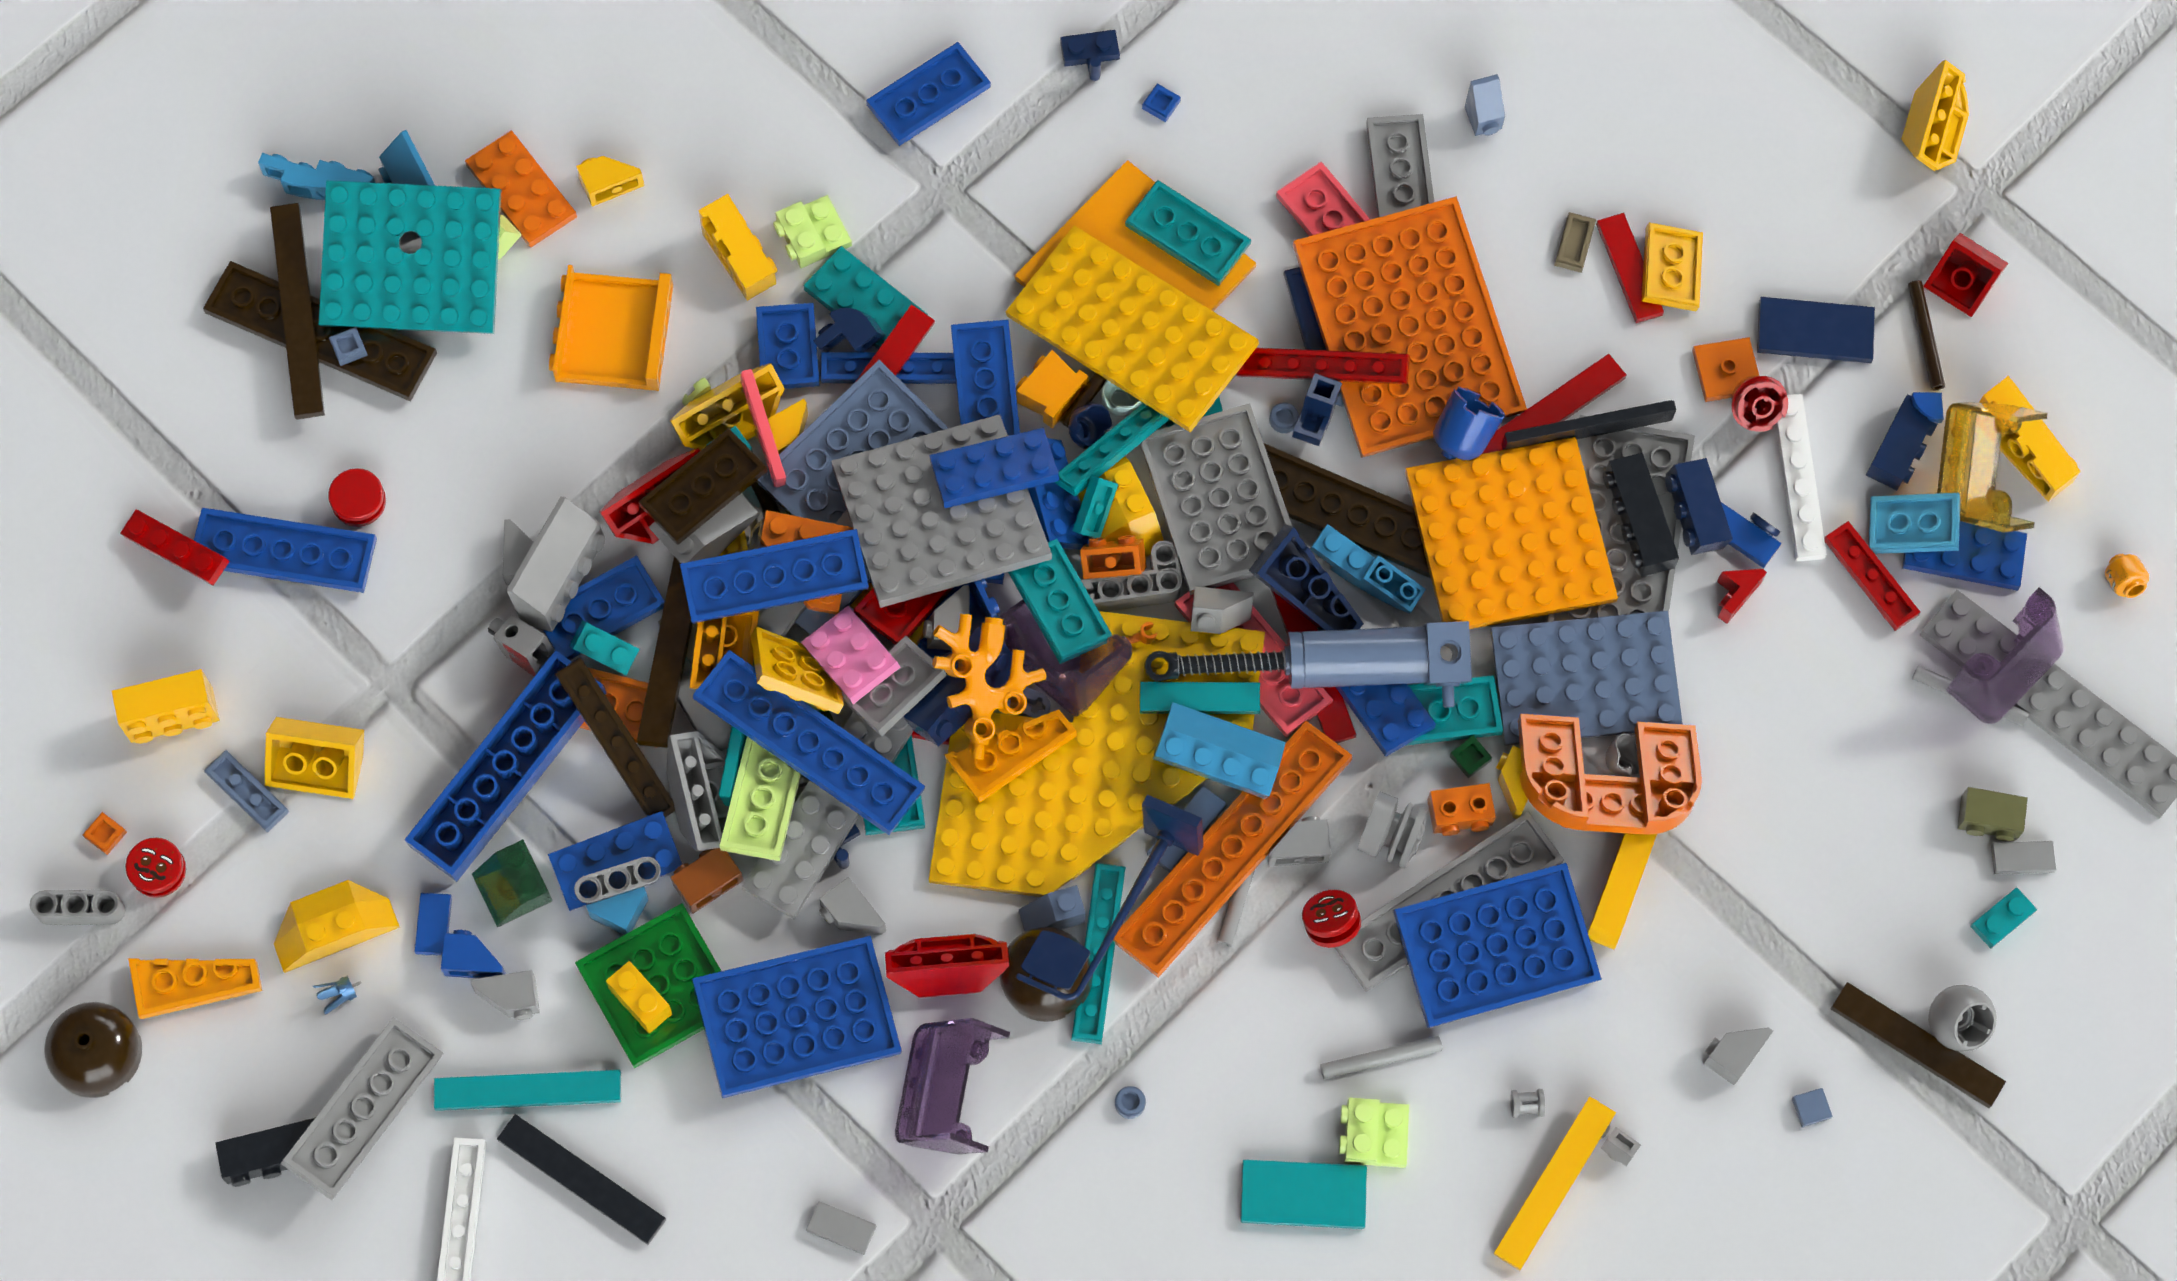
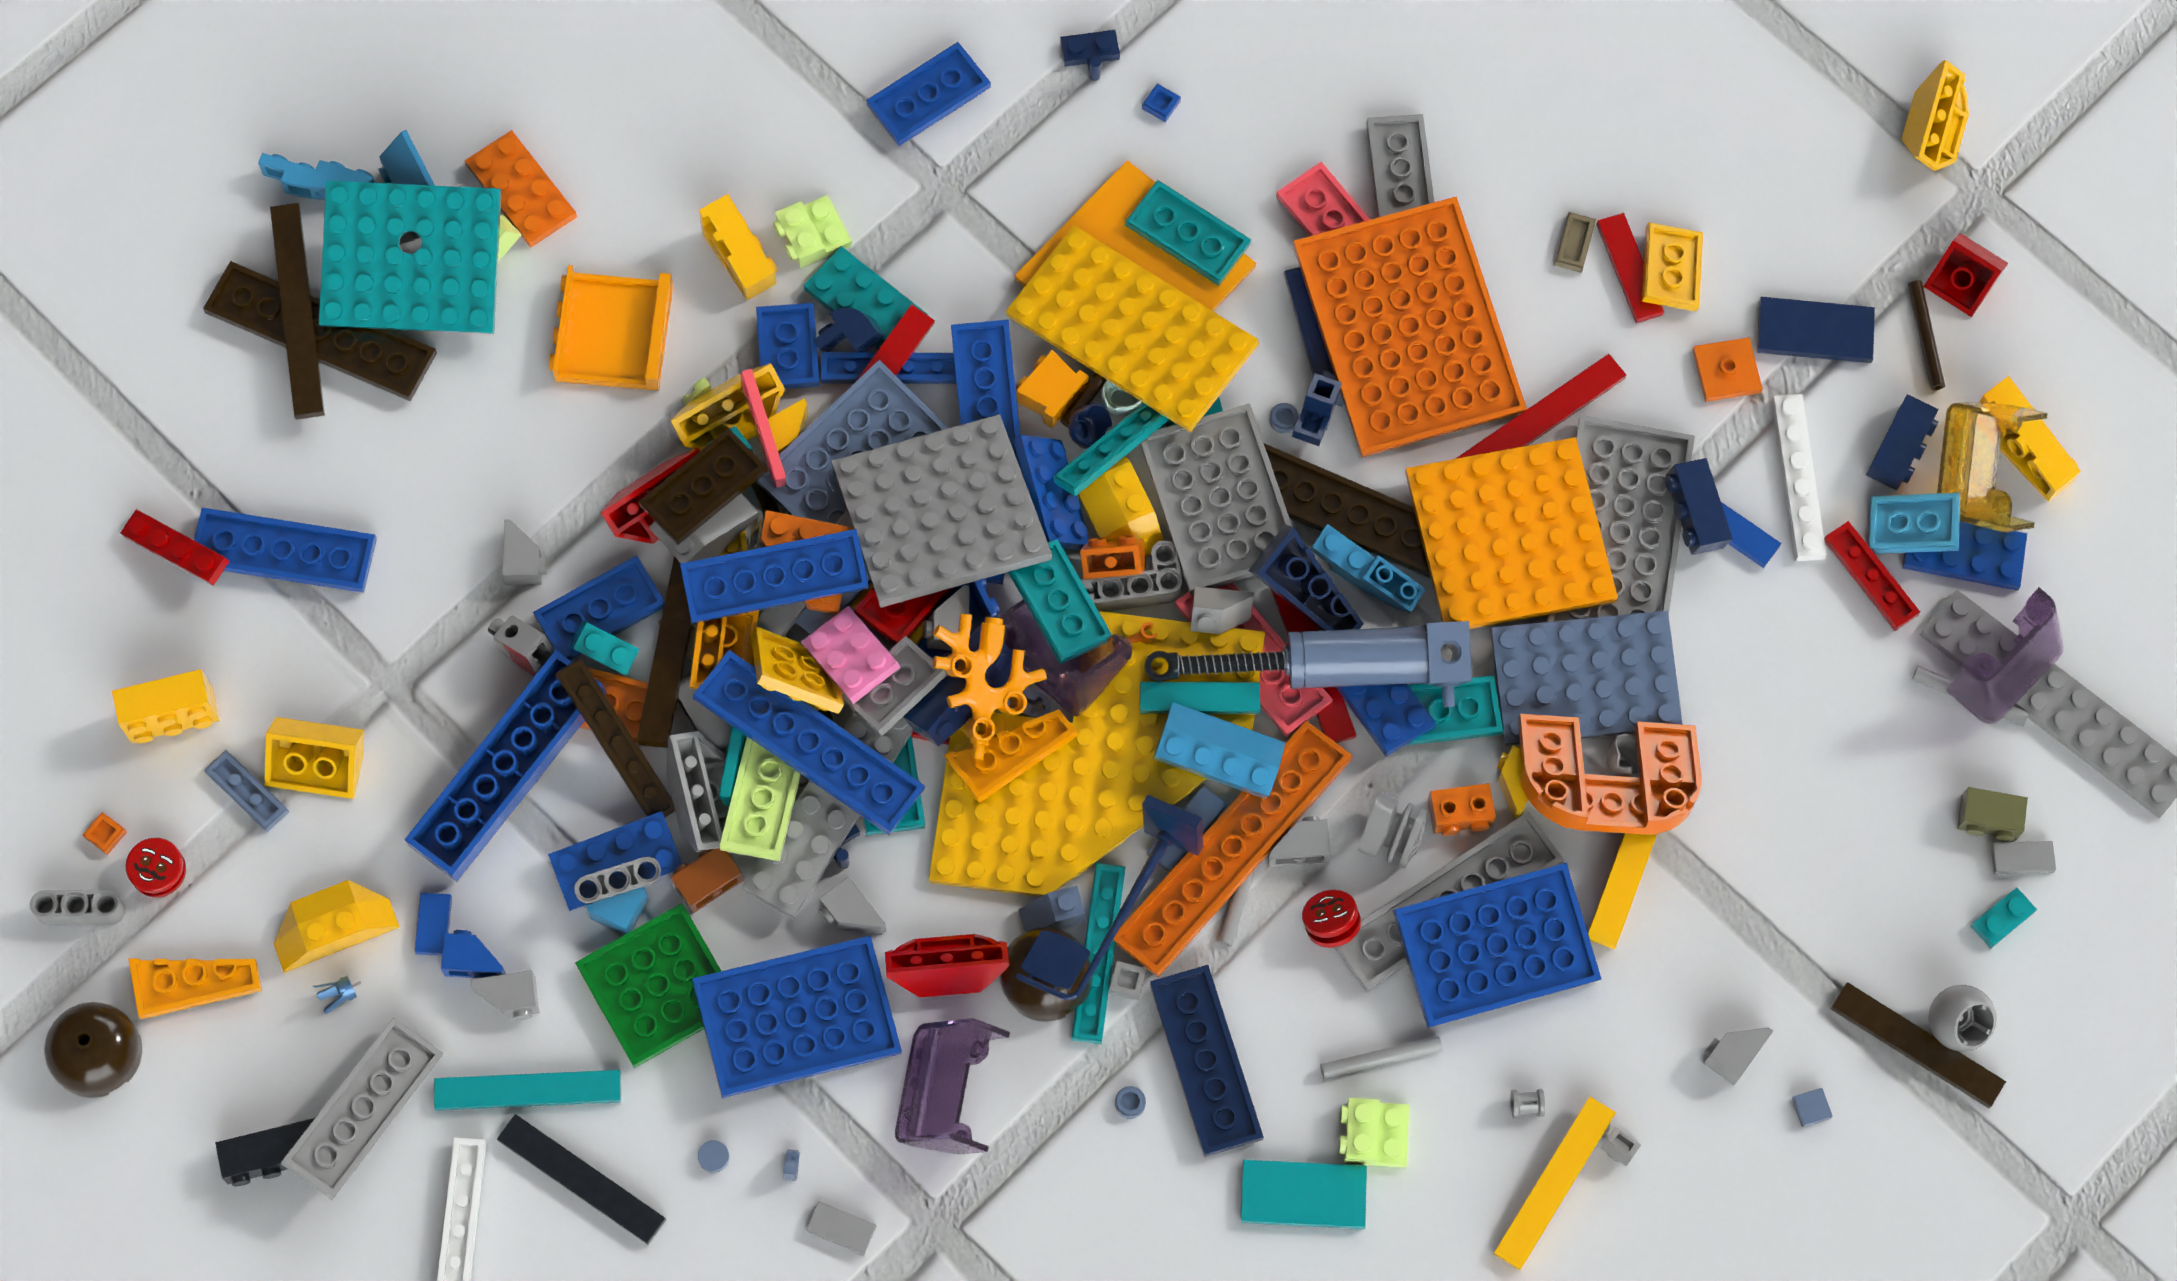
(348, 346): sand blue tile -> none
(357, 497): red head -> none
(511, 884): clear green slope -> none
(555, 565): light grey slope -> none
(607, 178): yellow slope -> none
(639, 997): yellow brick -> none
(713, 1156): none -> sand blue tile
(791, 1165): none -> sand blue tile
(994, 467): blue plate -> none
(1095, 507): teal plate -> none
(1127, 980): none -> light grey plate
(1206, 1060): none -> dark blue plate
(1336, 365): red tile -> none
(1466, 425): blue cylinder -> none
(1470, 756): dark green plate -> none
(1485, 105): slope -> none
(1592, 425): black tile -> none
(1640, 514): black brick -> none
(1741, 586): red slope -> none
(1759, 403): red cone -> none
(1764, 525): dark blue piece -> none
(1929, 405): blue tile -> none
(2127, 575): light orange head -> none

